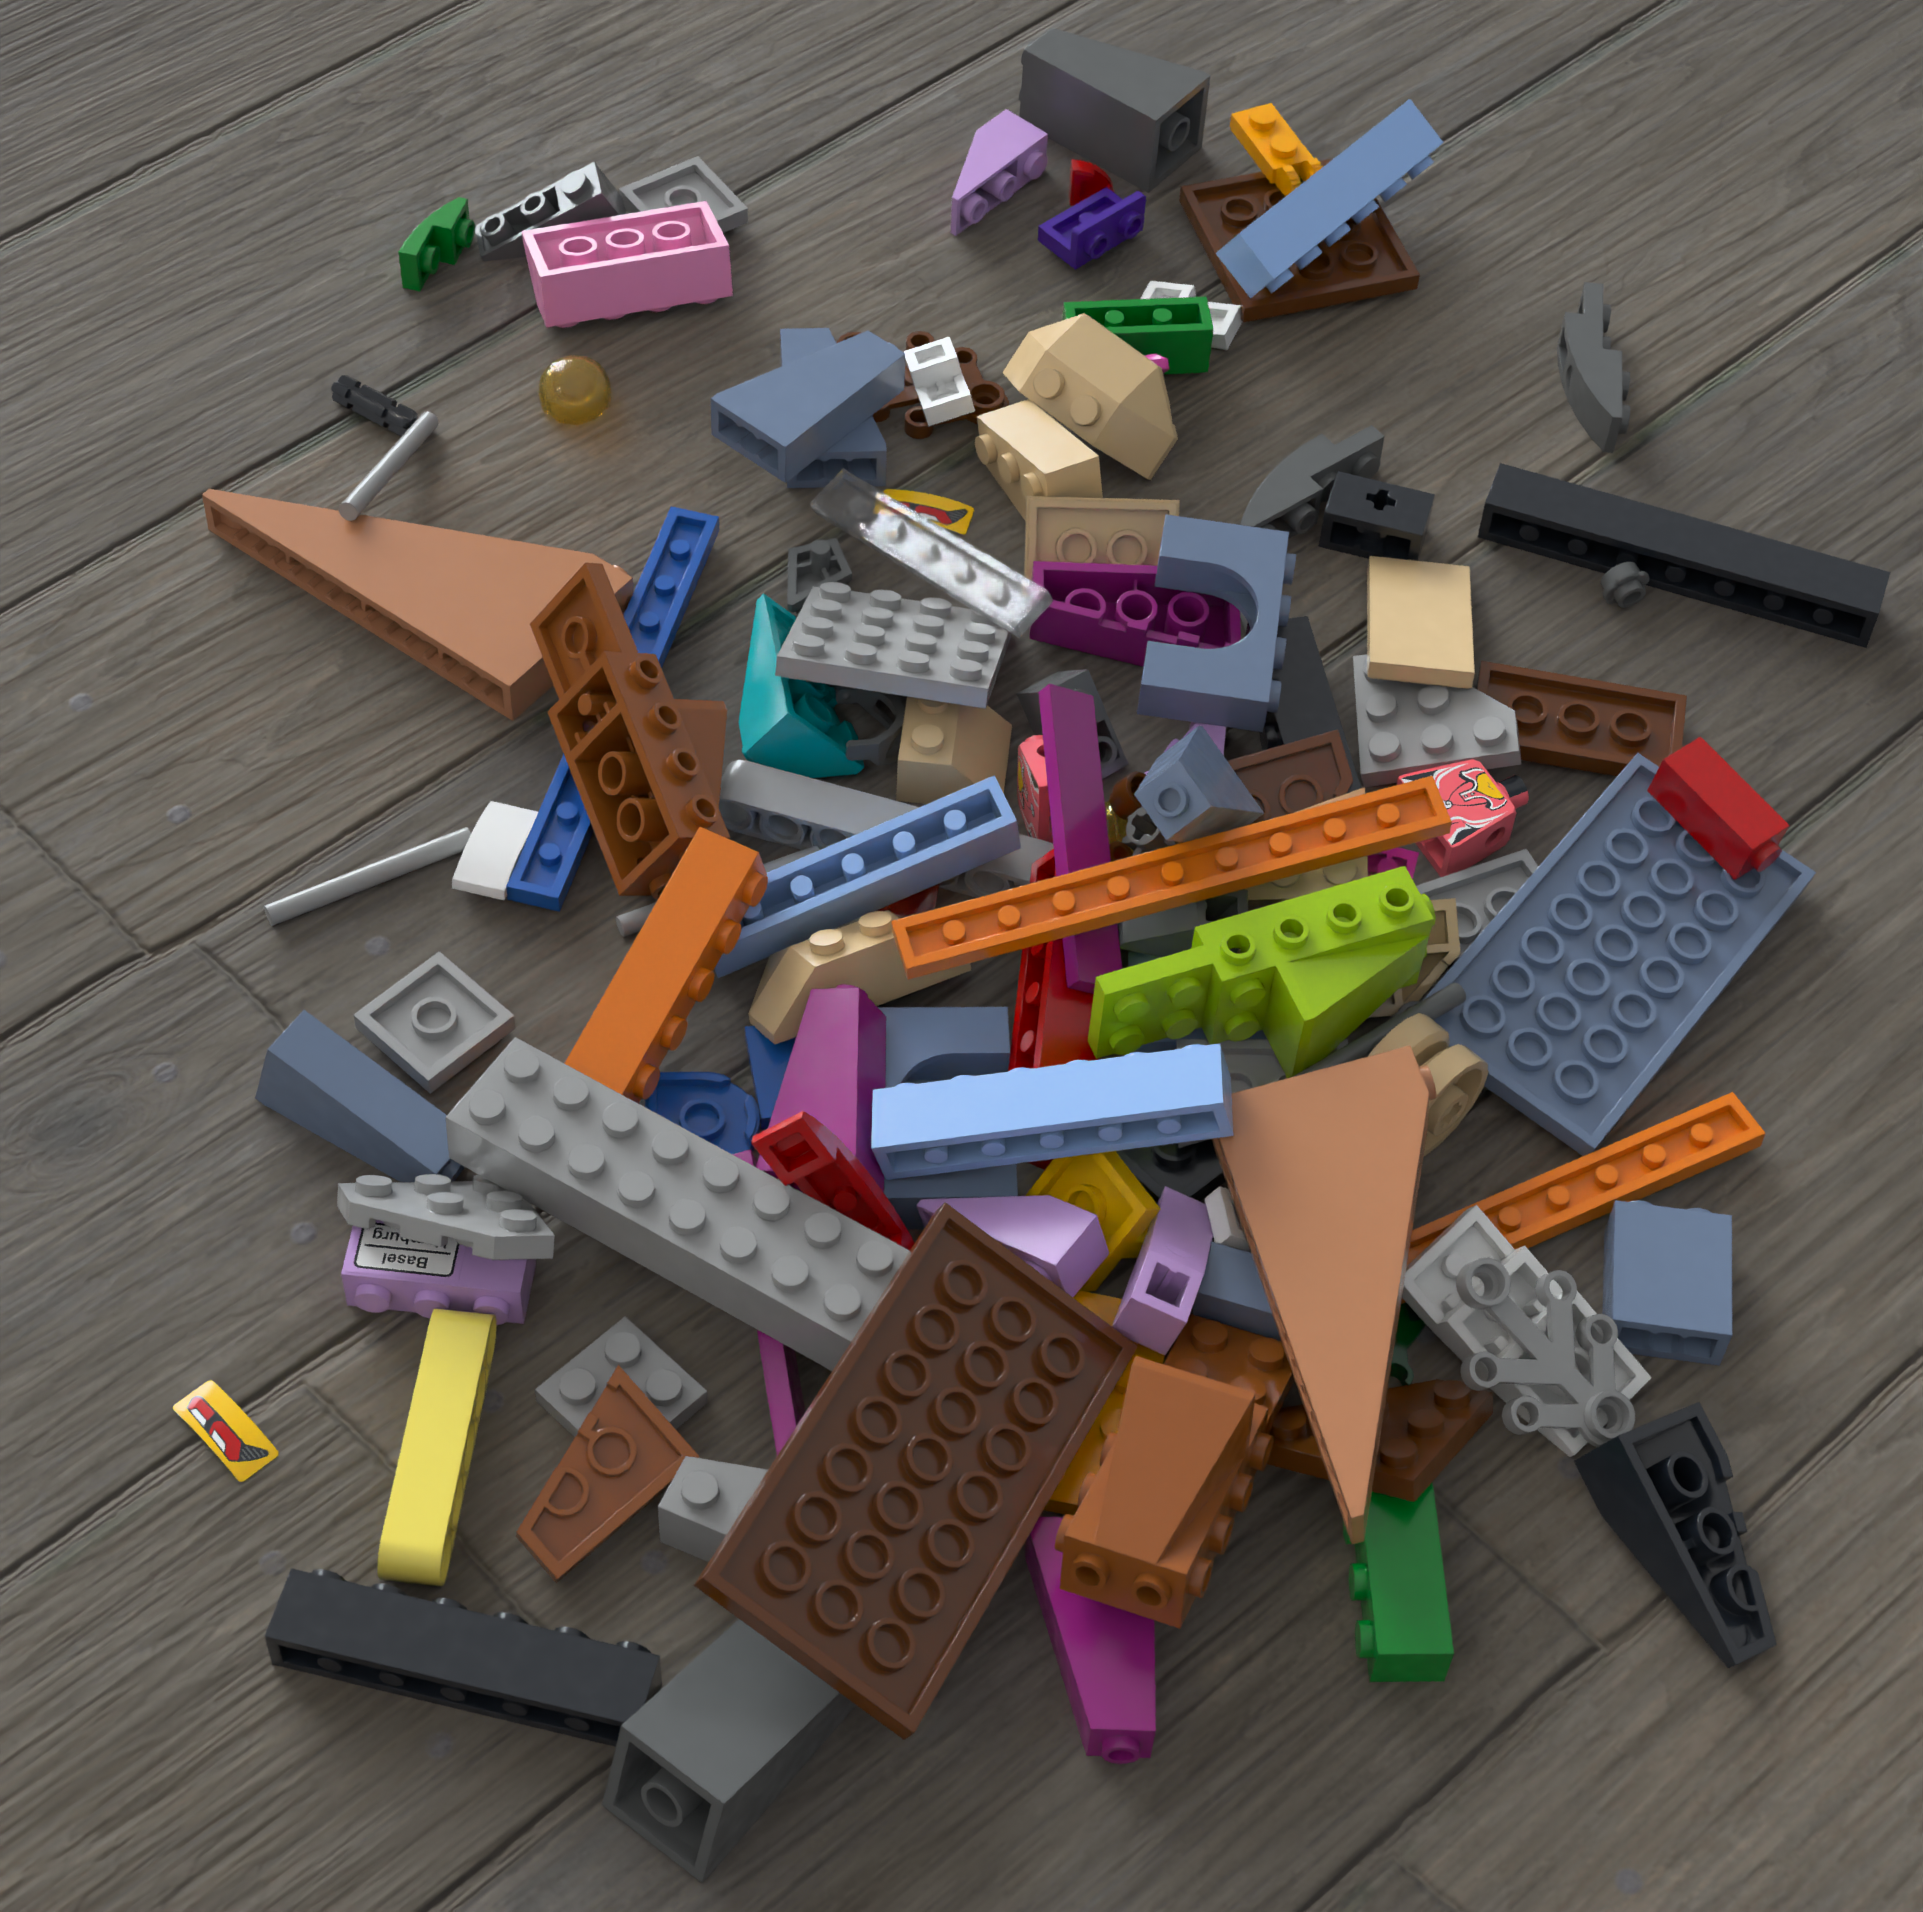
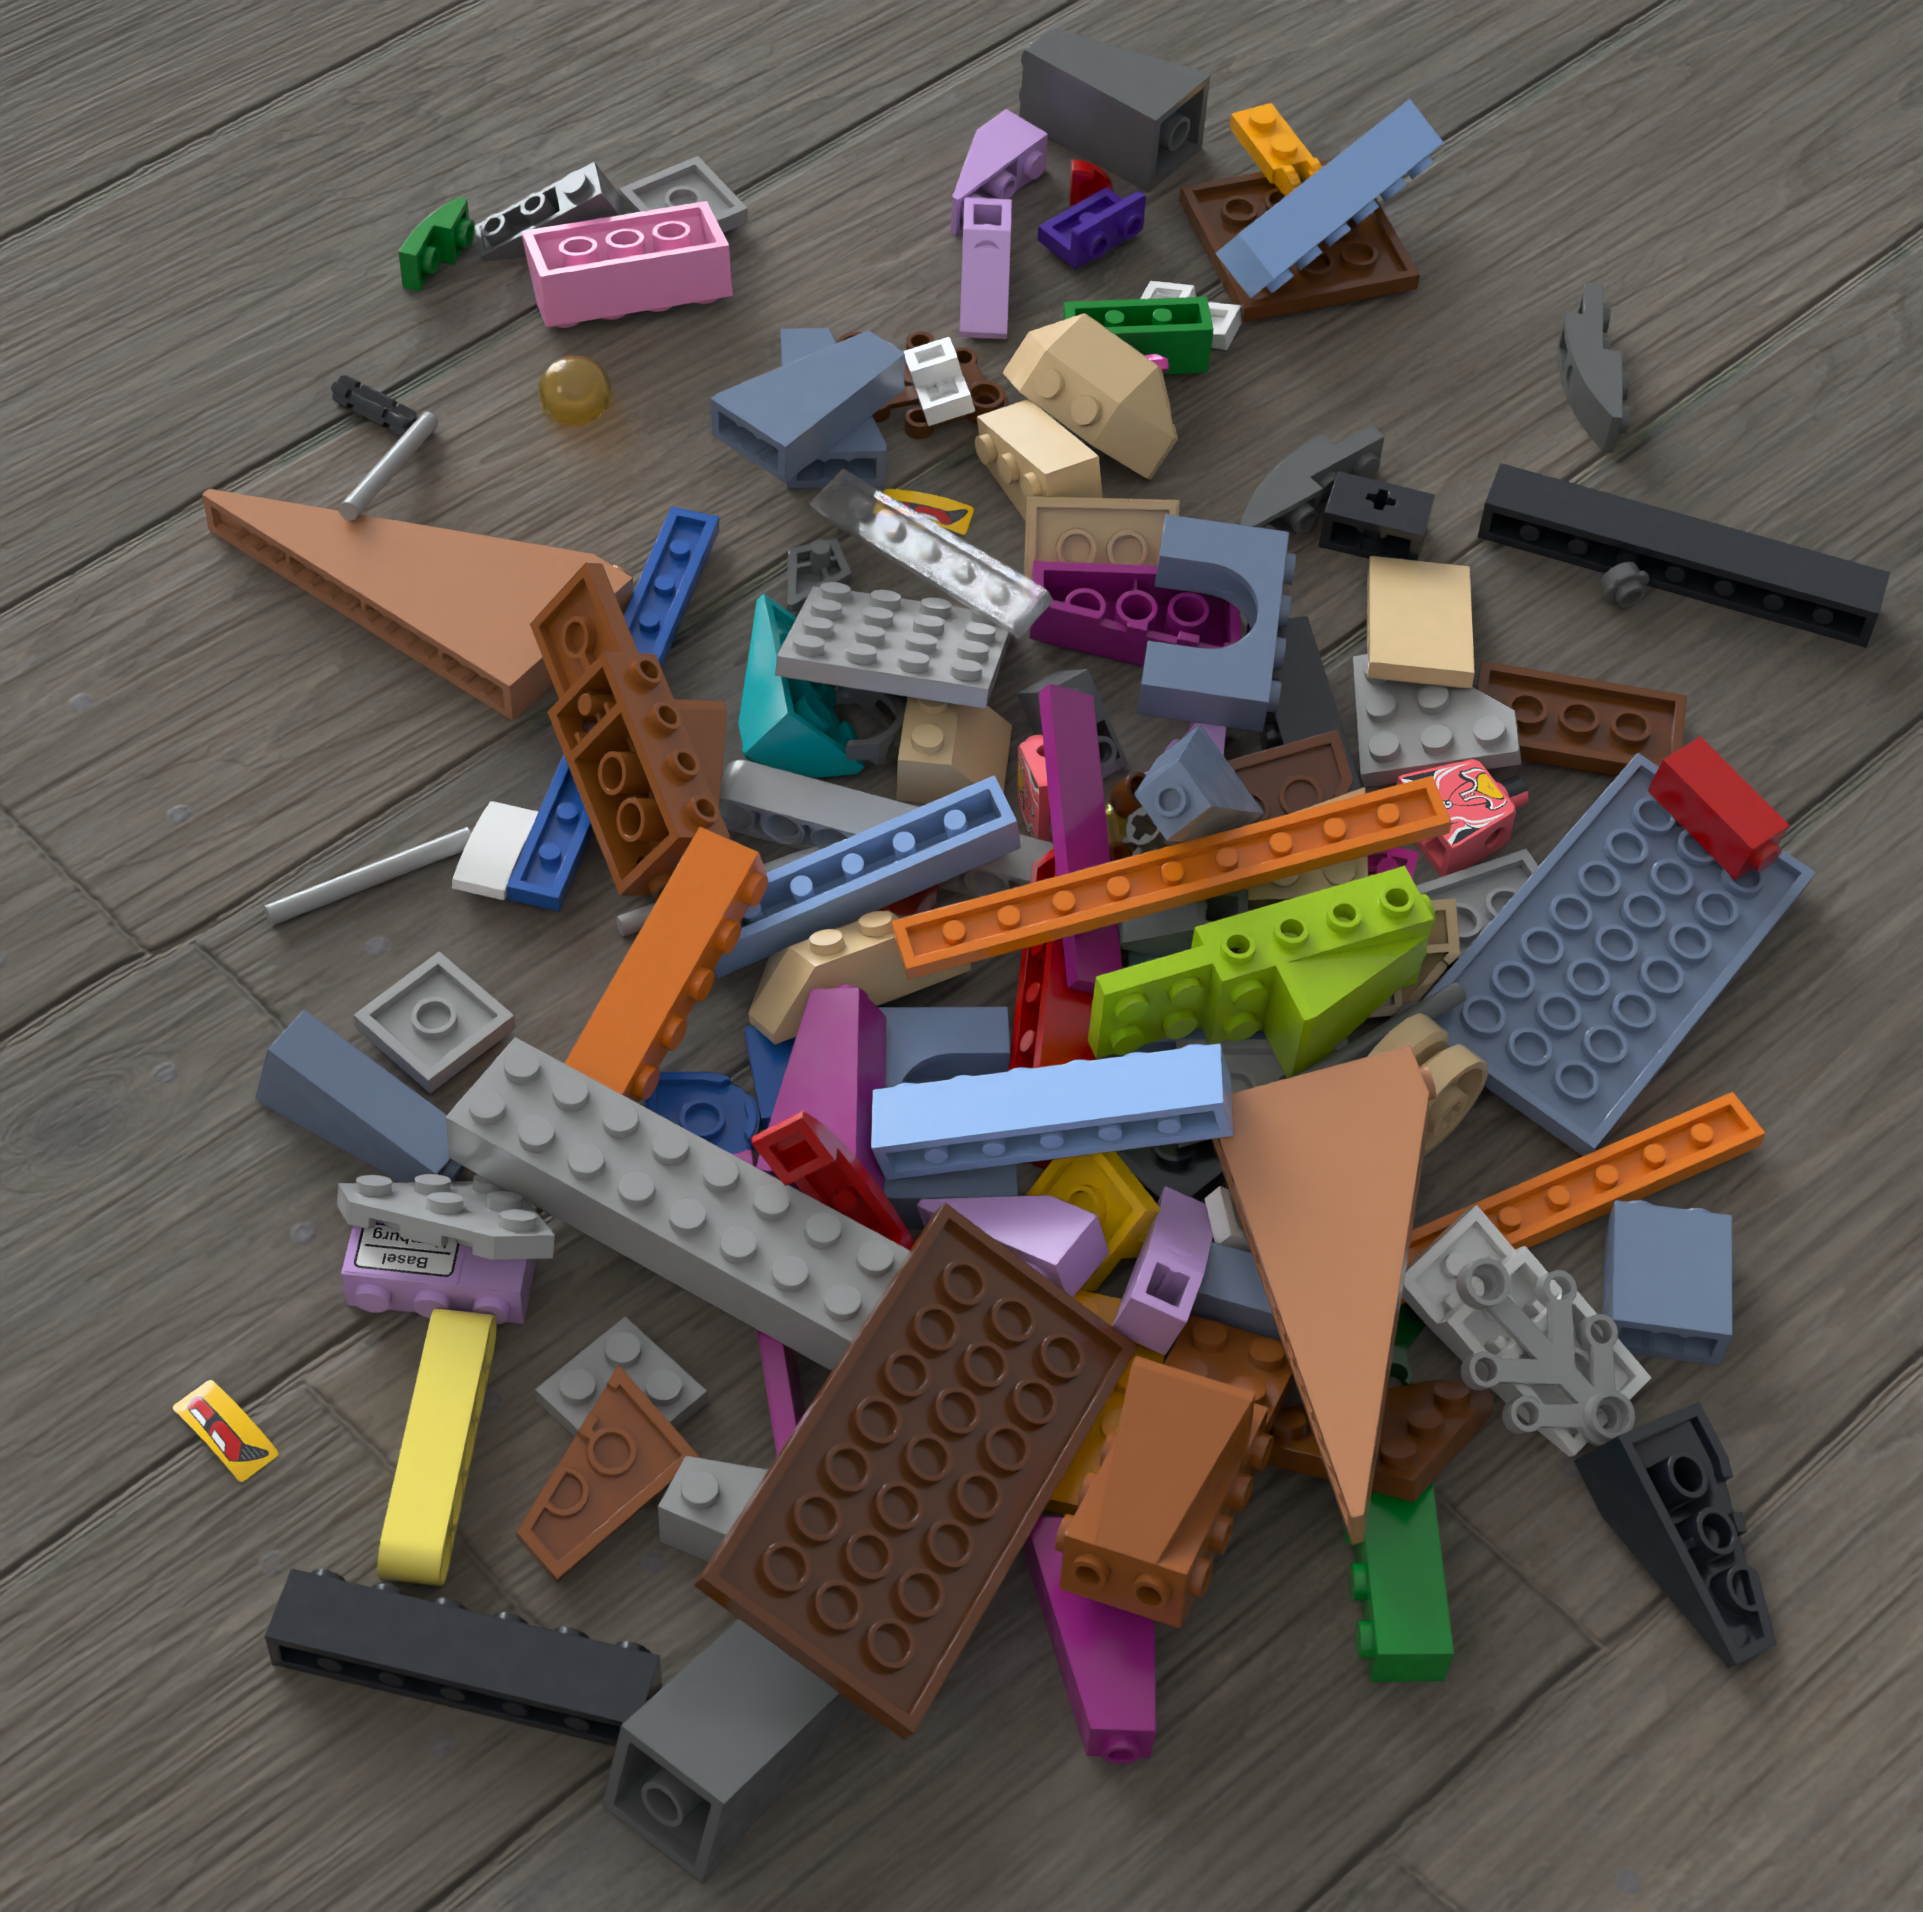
(985, 268): none -> lavender slope

